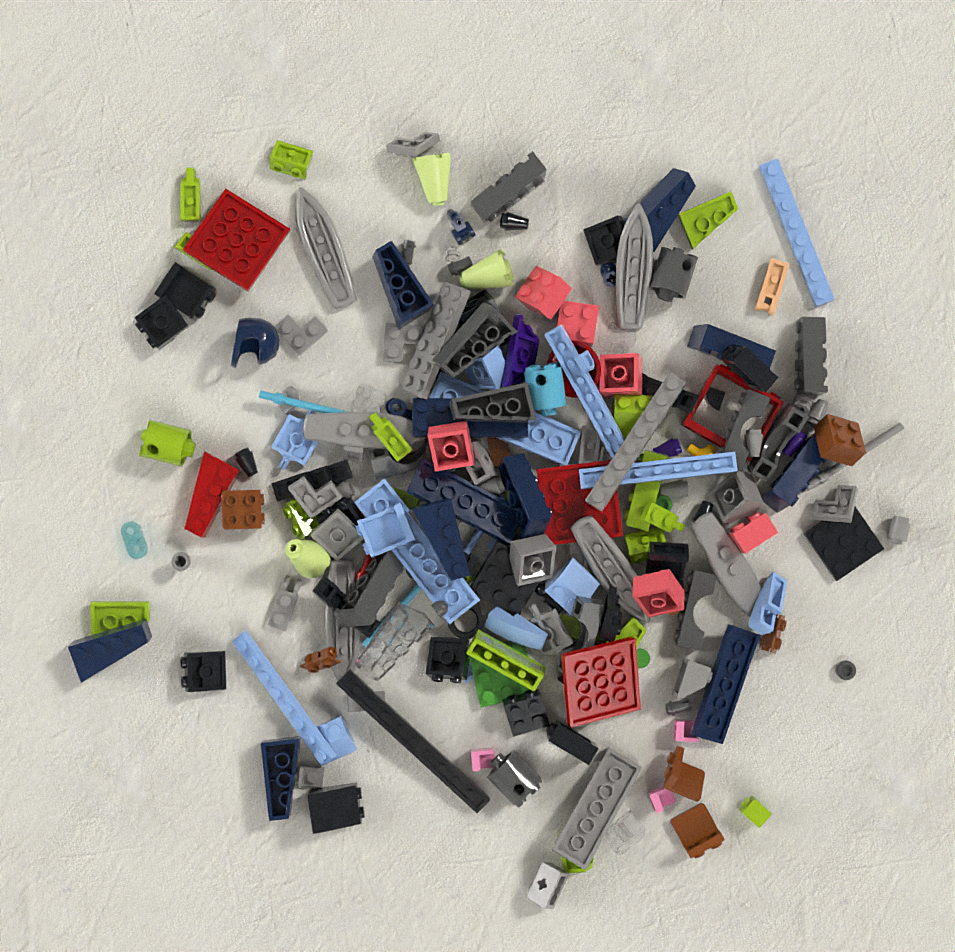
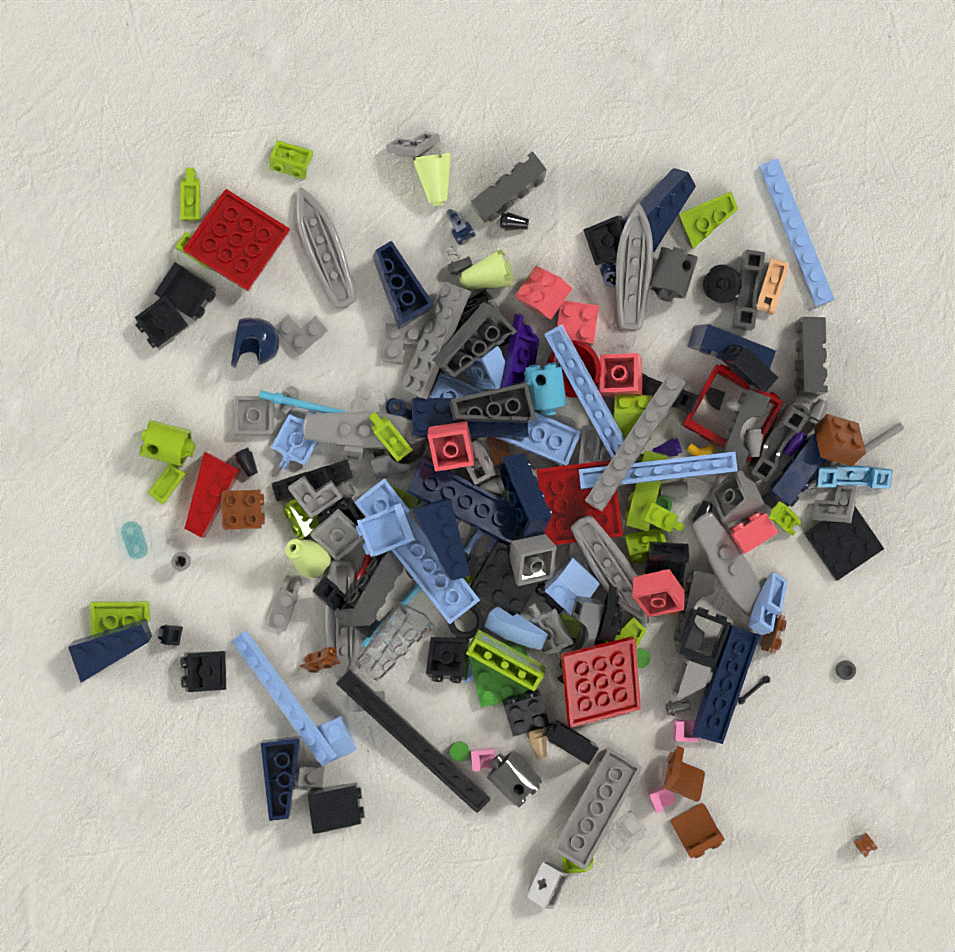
(167, 483): none -> lime tile
(171, 634): none -> black tile
(253, 416): none -> light grey plate
(407, 251): dark grey pin -> none
(440, 607): dark grey hinge -> none
(459, 751): none -> bright green tile
(538, 741): none -> tan cone
(585, 361): light blue tile -> none
(712, 659): none -> black window
(731, 290): none -> black plate
(745, 305): none -> dark grey arch
(754, 811): lime brick -> none
(766, 679): none -> black hinge
(784, 518): none -> lime hinge
(854, 476): none -> dark azure slope
(865, 845): none -> dark orange wheel
(898, 530): light grey brick -> none

